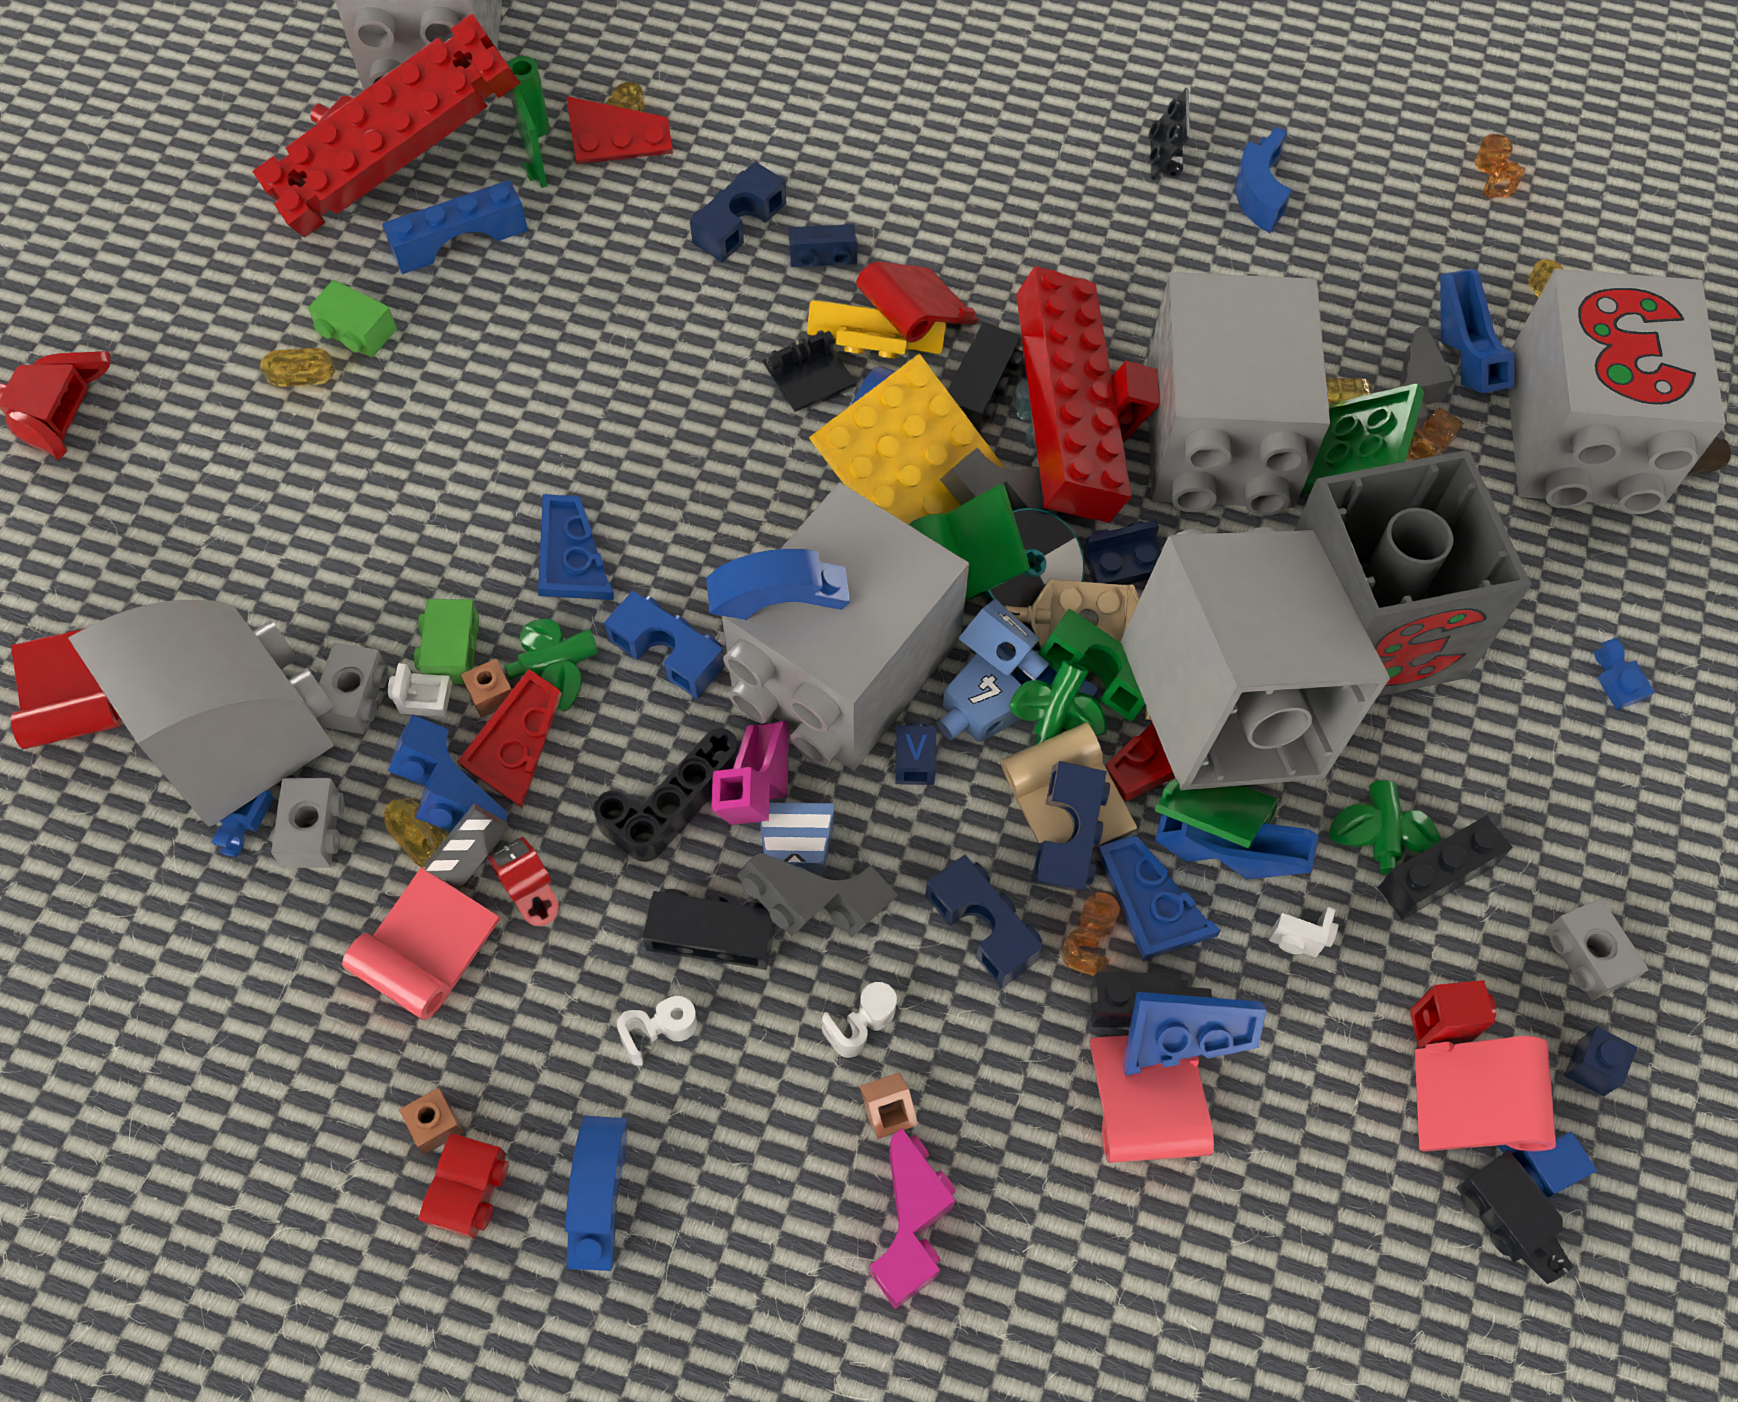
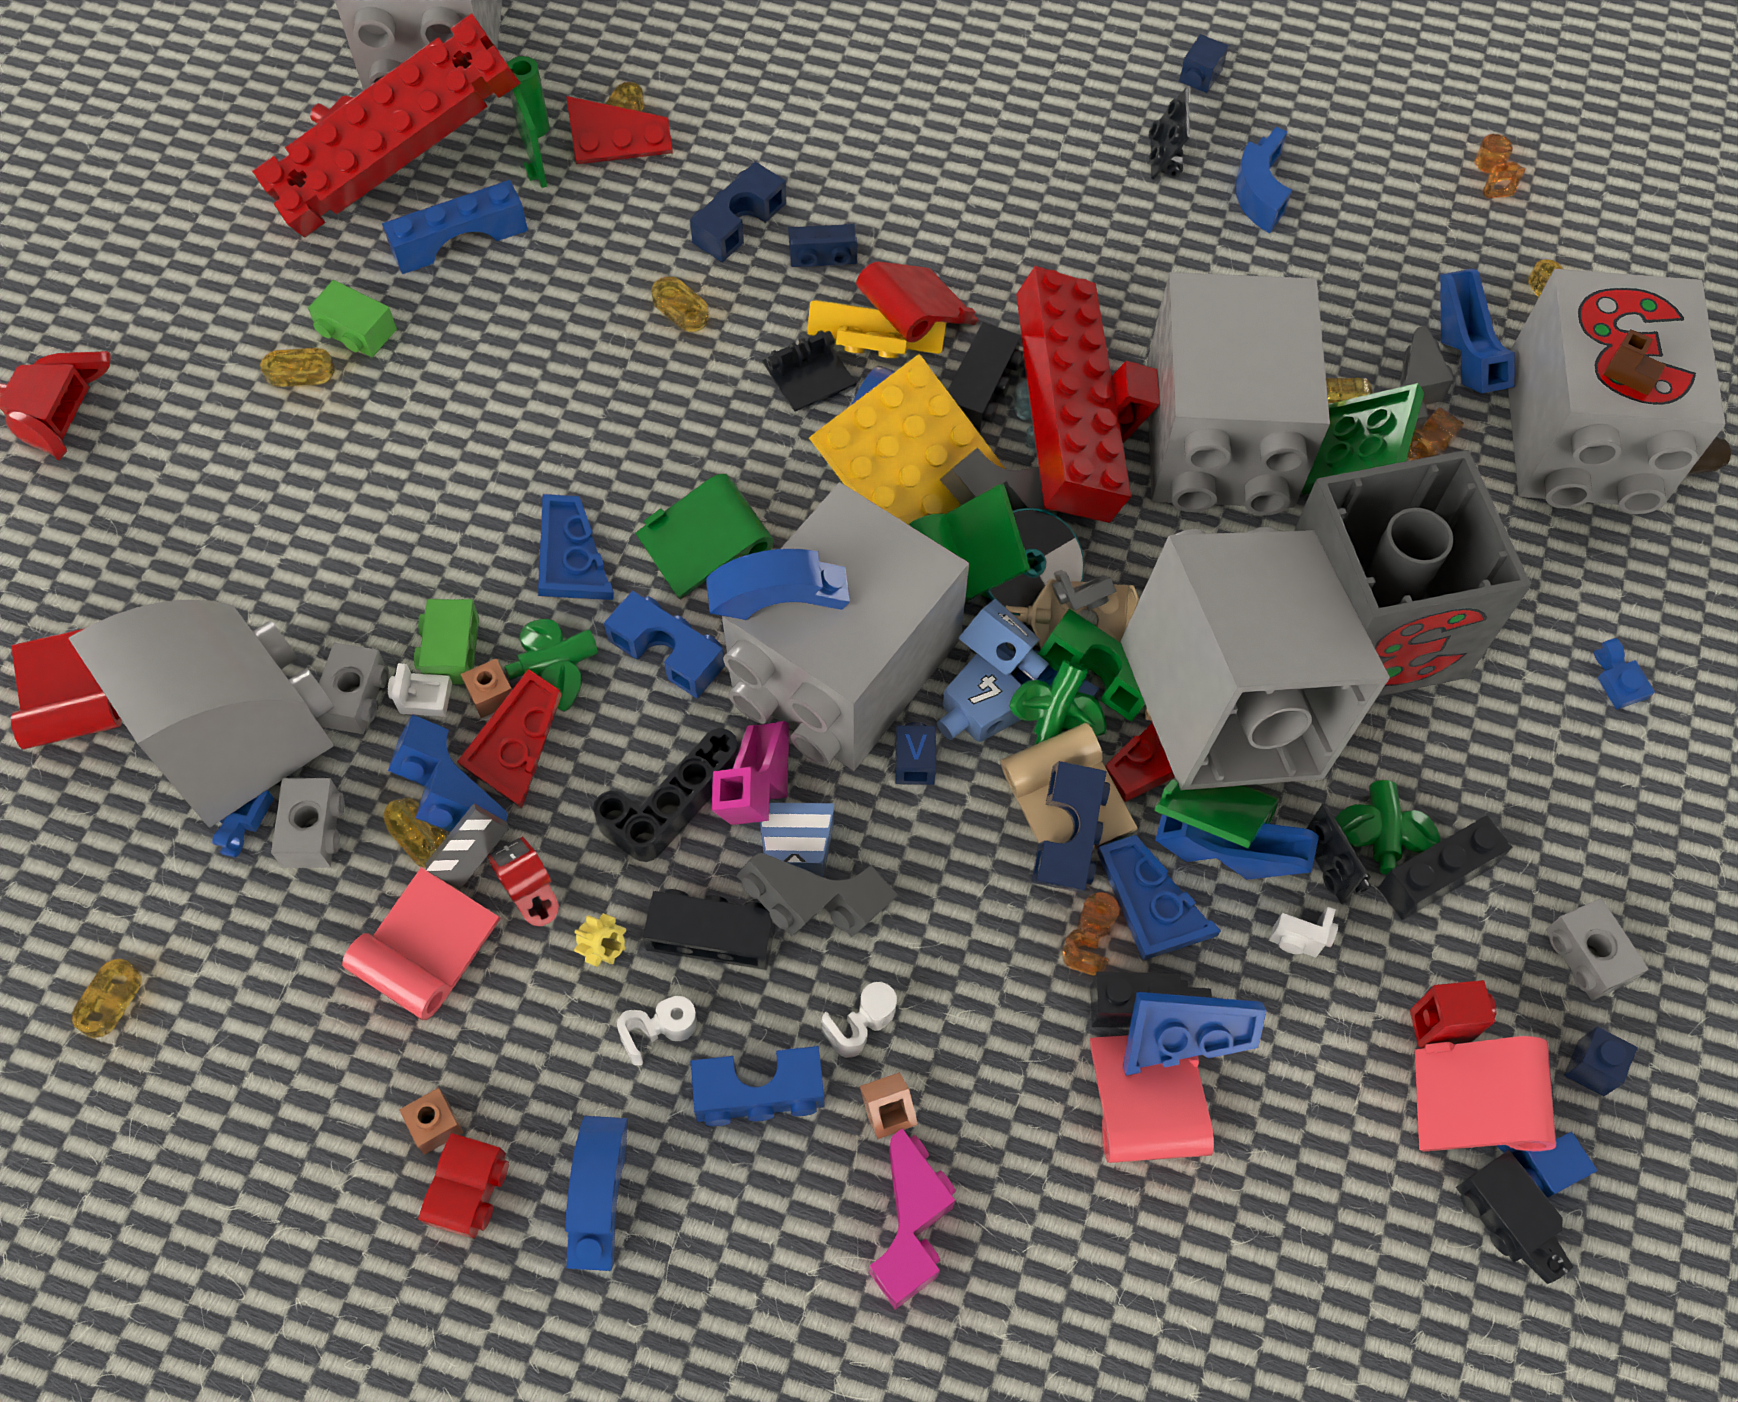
(106, 998): none -> clear yellow beam
(600, 940): none -> light yellow gear
(682, 306): none -> clear yellow plate
(703, 533): none -> green door
(722, 1096): none -> blue arch
(966, 891): dark blue arch -> none
(1089, 594): none -> dark grey bracket
(1123, 553): dark blue bracket -> none
(1203, 63): none -> dark blue brick
(1336, 858): none -> black hinge
(1632, 366): none -> reddish brown piece

